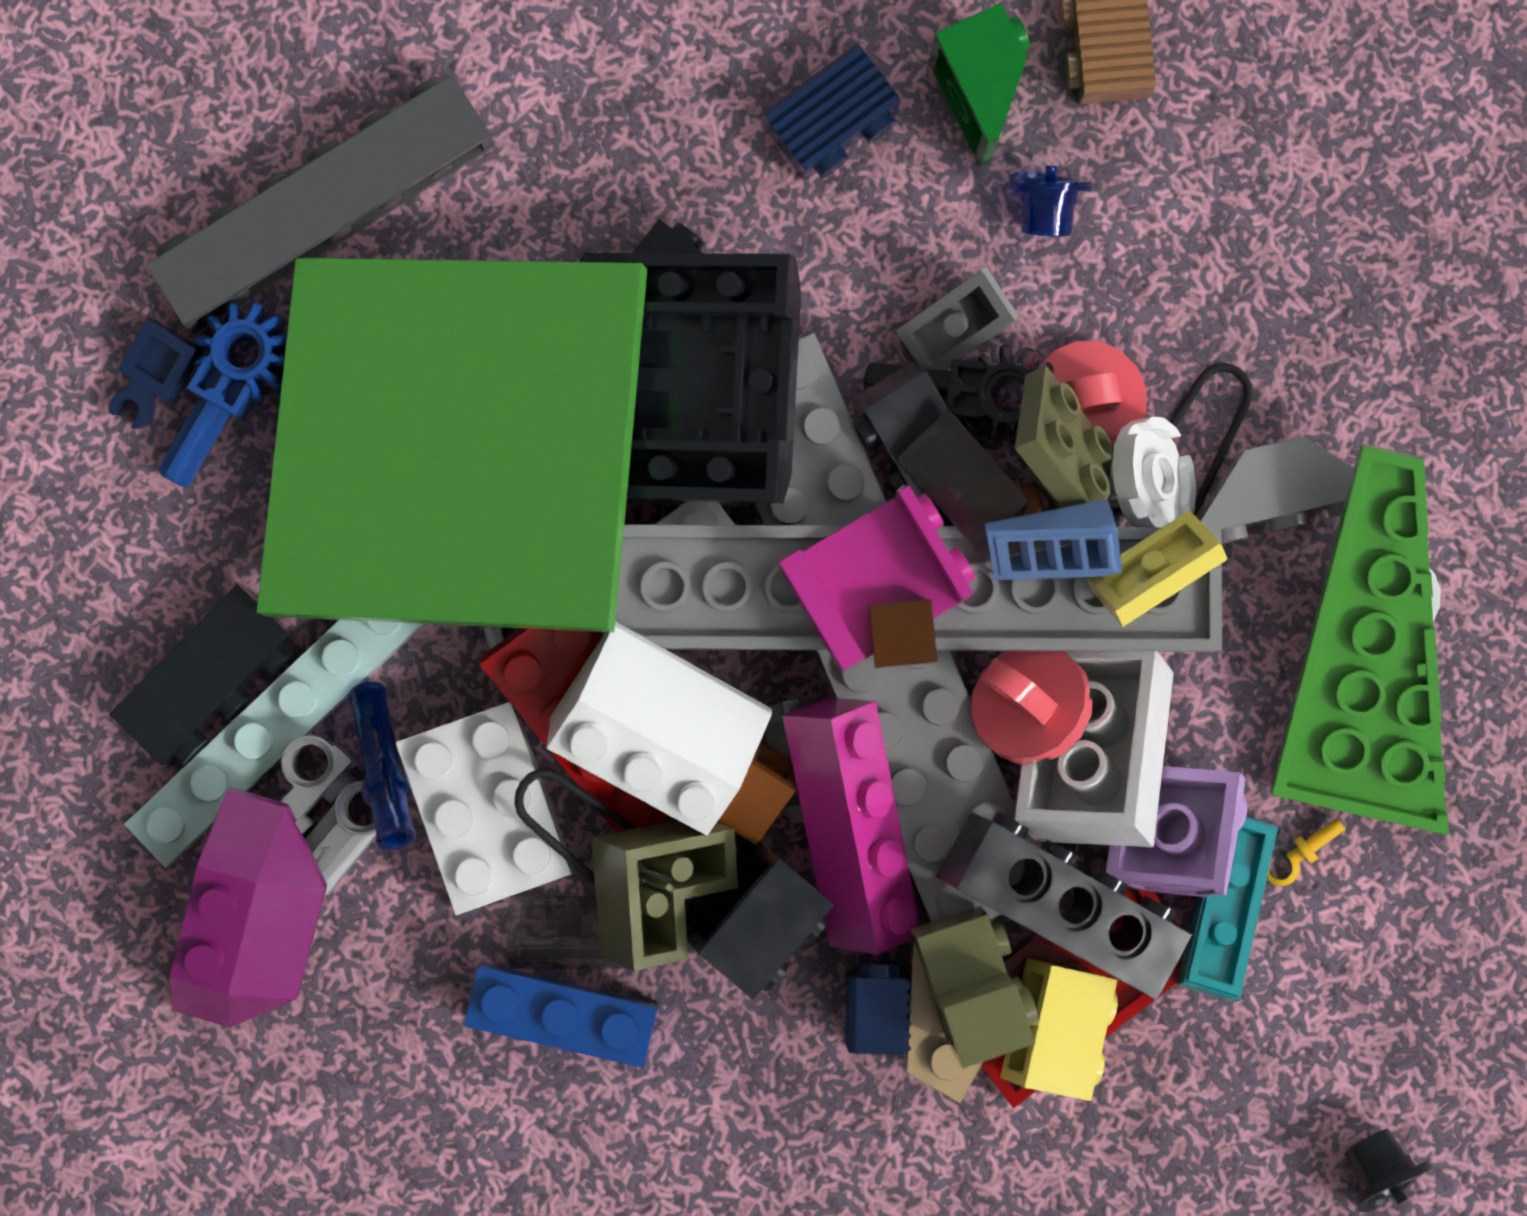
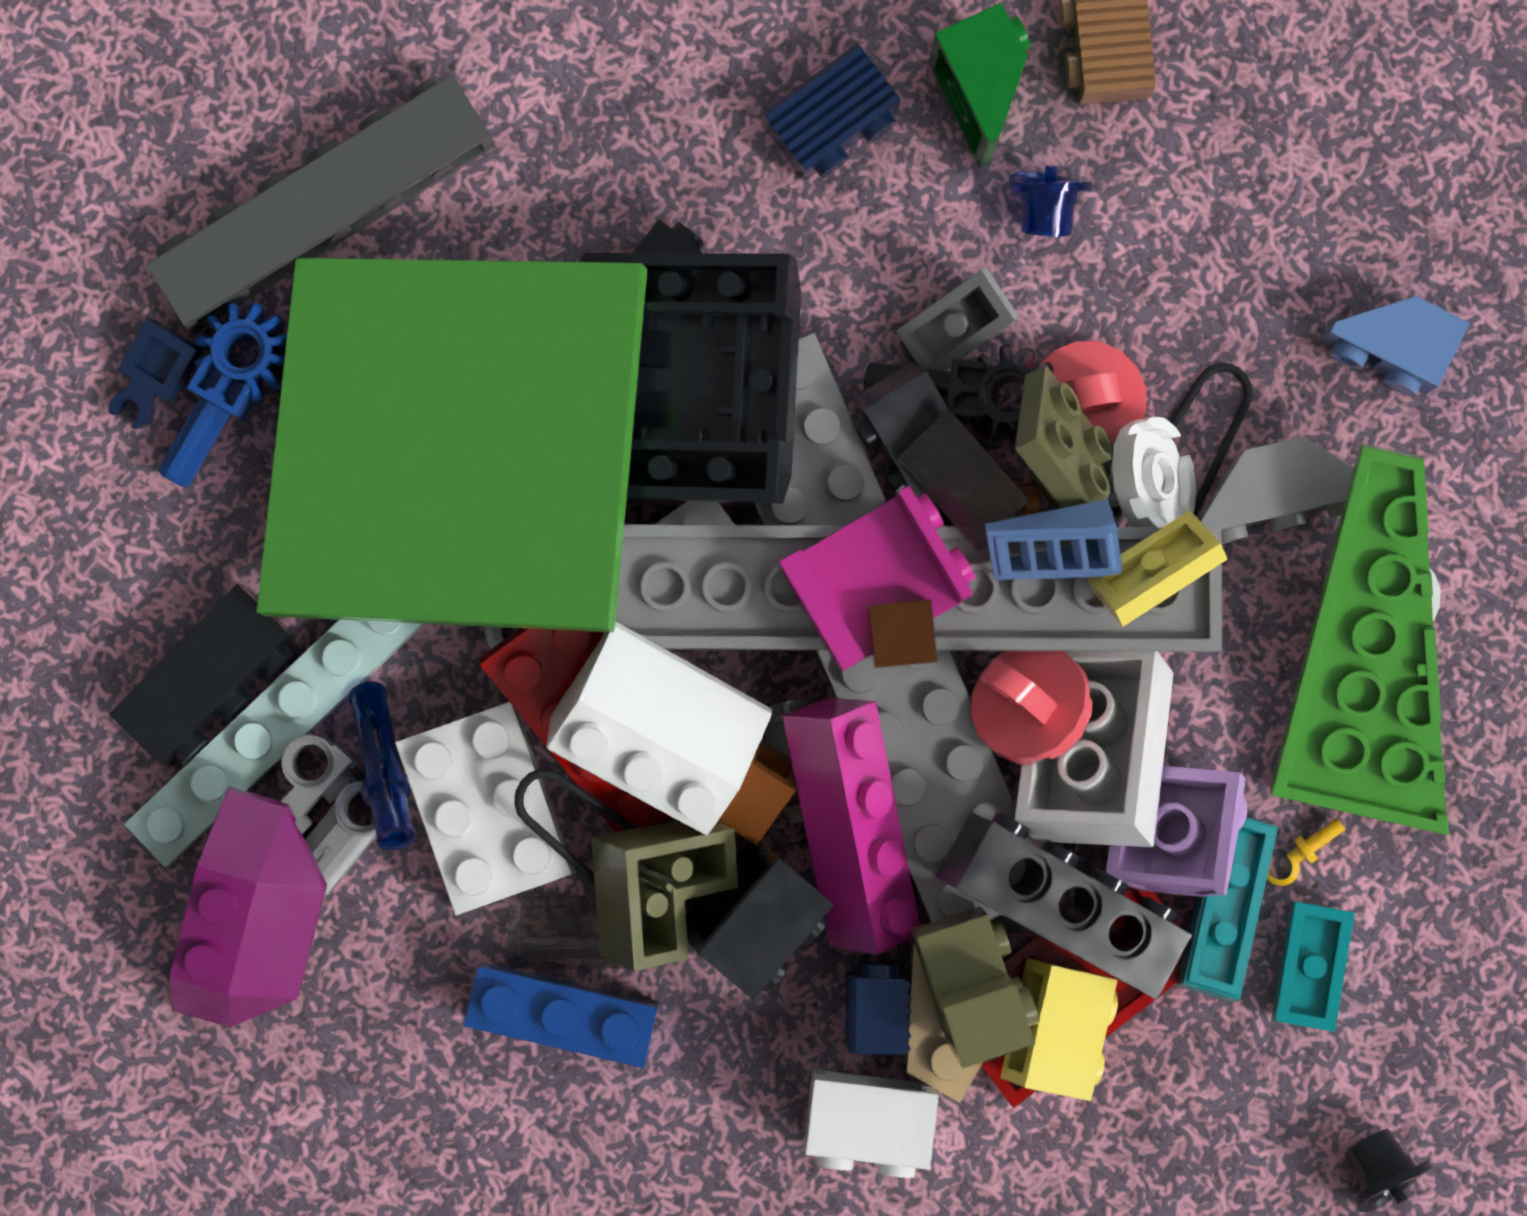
(870, 1122): none -> white piece
(1313, 966): none -> teal plate
(1403, 340): none -> medium blue slope

